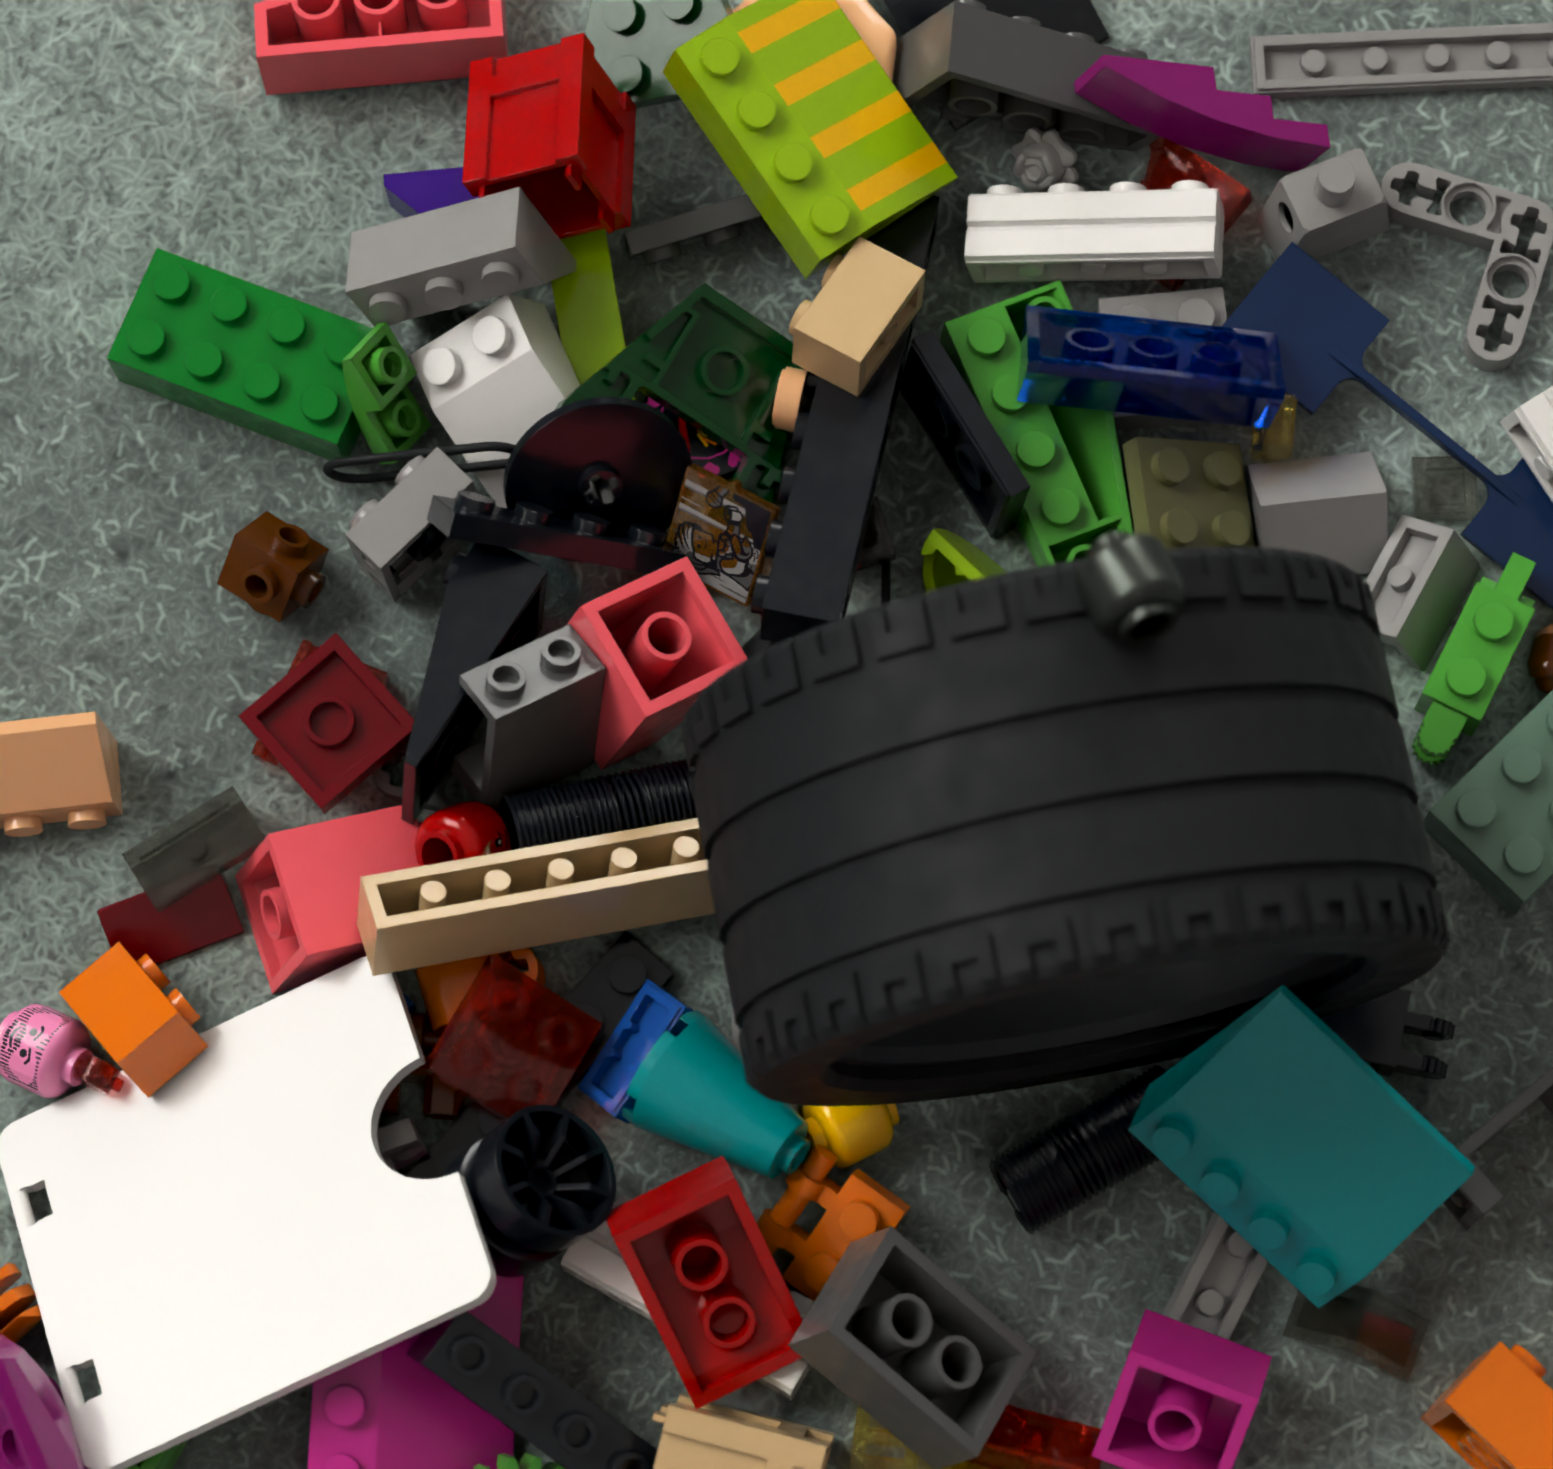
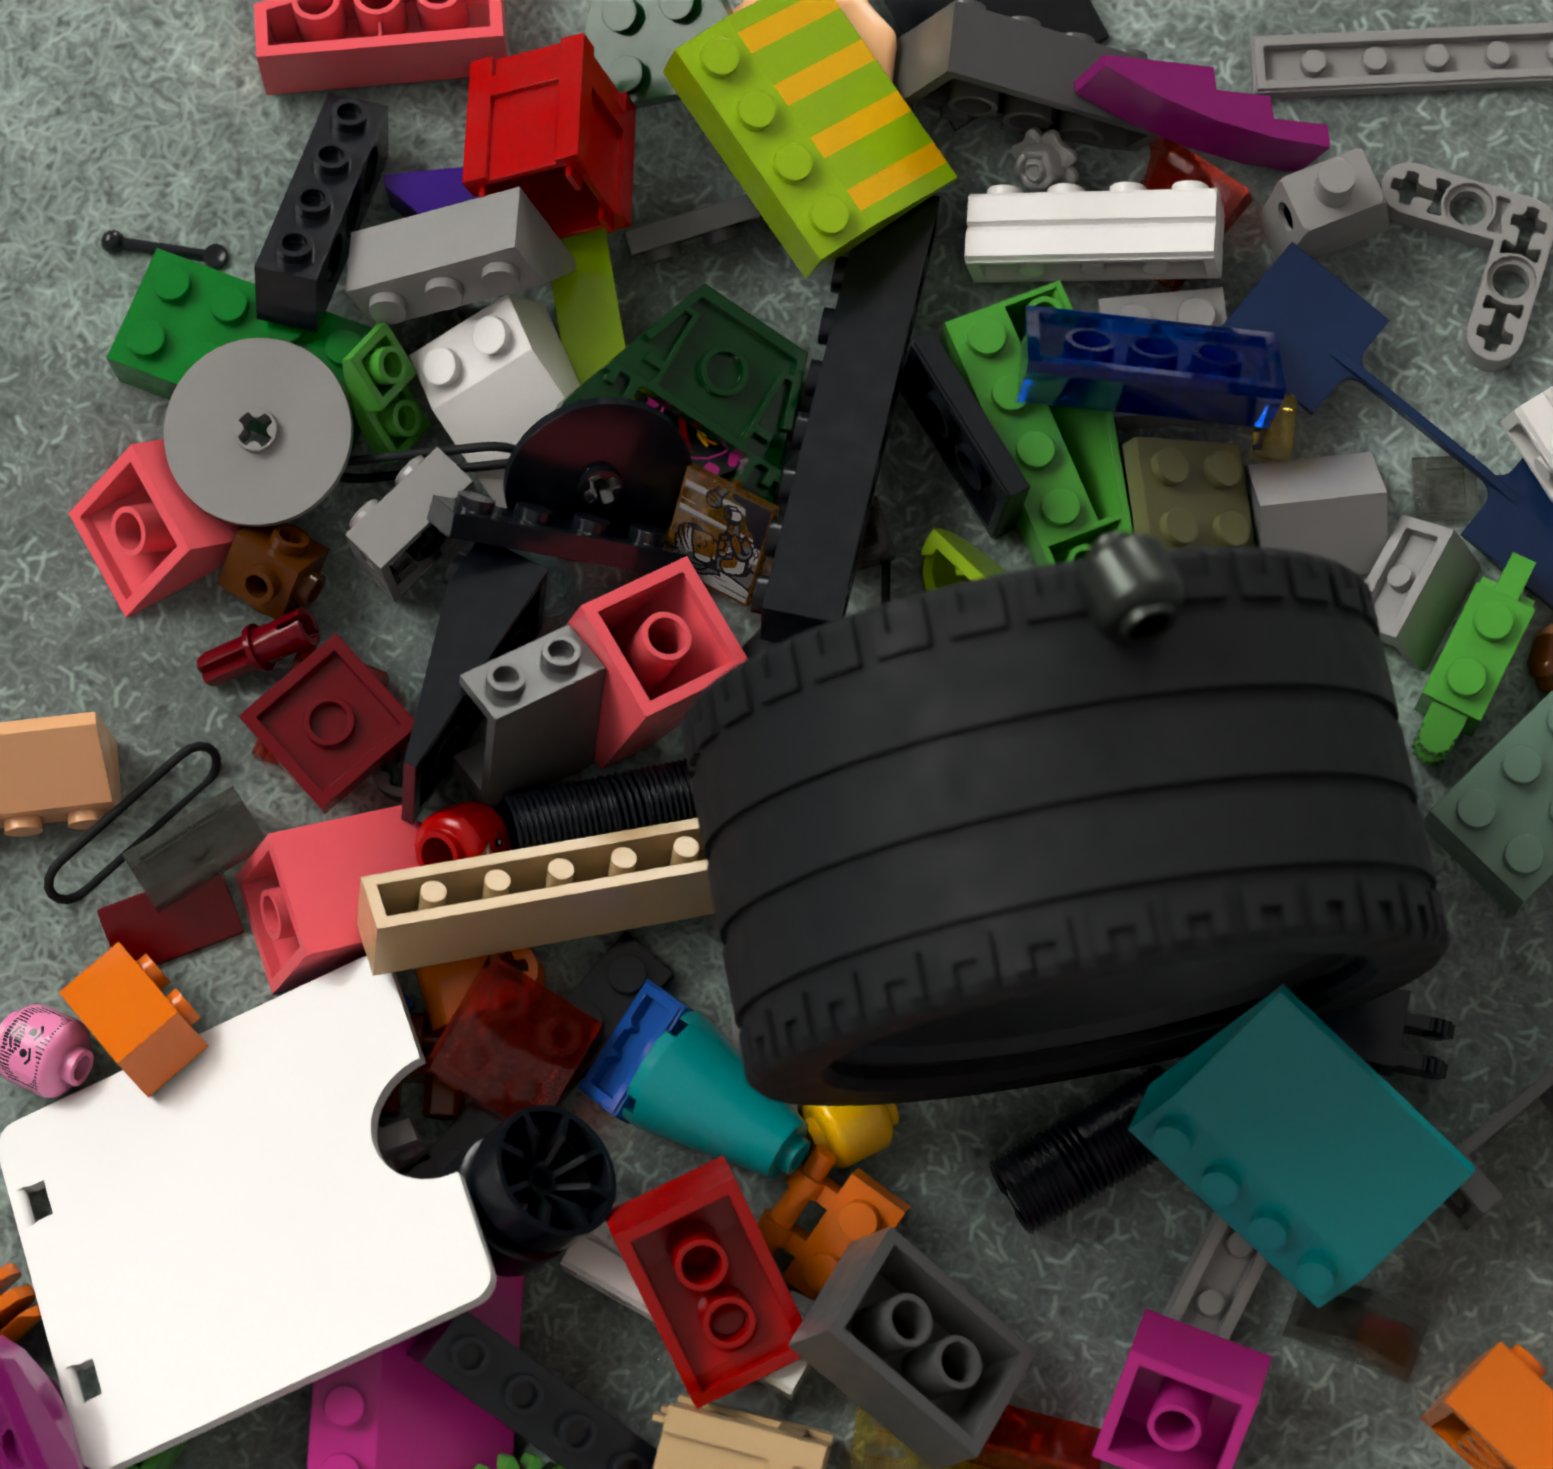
(97, 1074): clear red piece -> none
(119, 809): none -> black piece
(148, 530): none -> coral slope
(214, 255): none -> black hinge
(259, 647): none -> dark red axle
(307, 432): none -> light grey piece
(320, 211): none -> black brick
(789, 398): light nougat tile -> none
(856, 315): tan brick -> none

